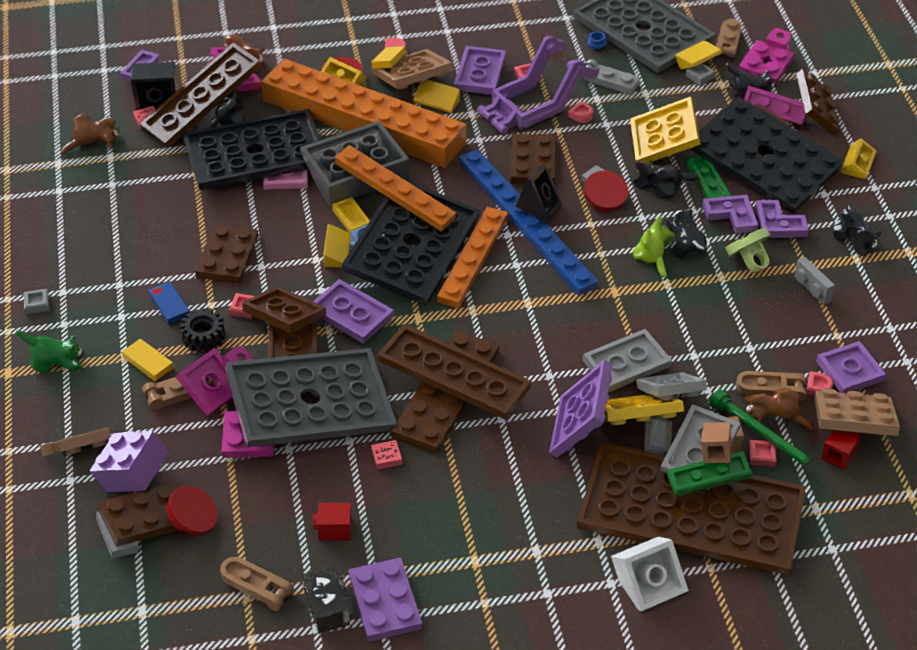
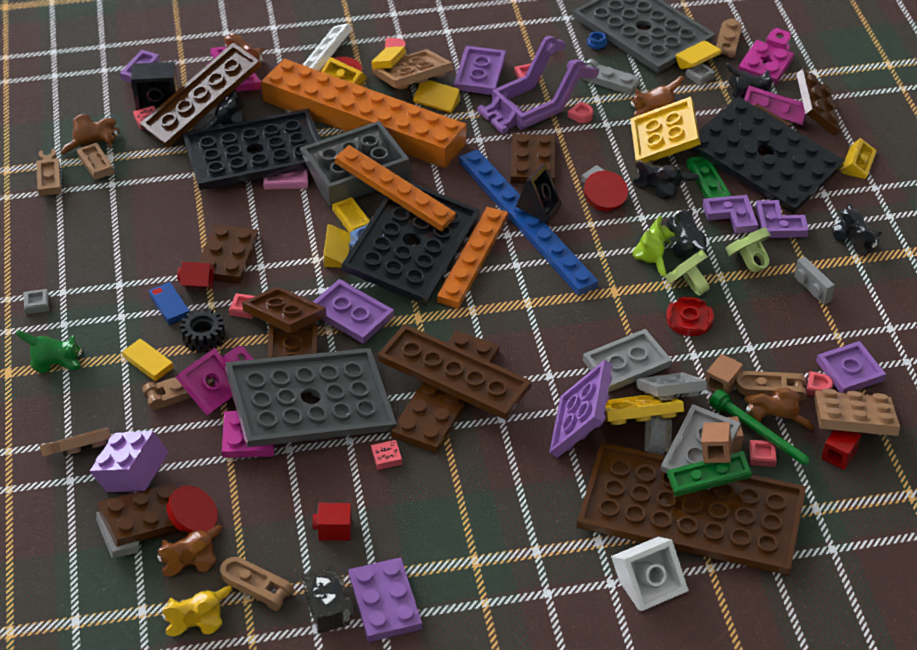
(48, 174): none -> medium nougat plate
(95, 161): none -> medium nougat plate
(192, 550): none -> dark orange animal
(196, 275): none -> red brick
(200, 611): none -> yellow animal
(328, 46): none -> white tile
(656, 98): none -> dark orange animal
(689, 316): none -> red tile
(691, 273): none -> yellowish green tile
(723, 374): none -> nougat brick

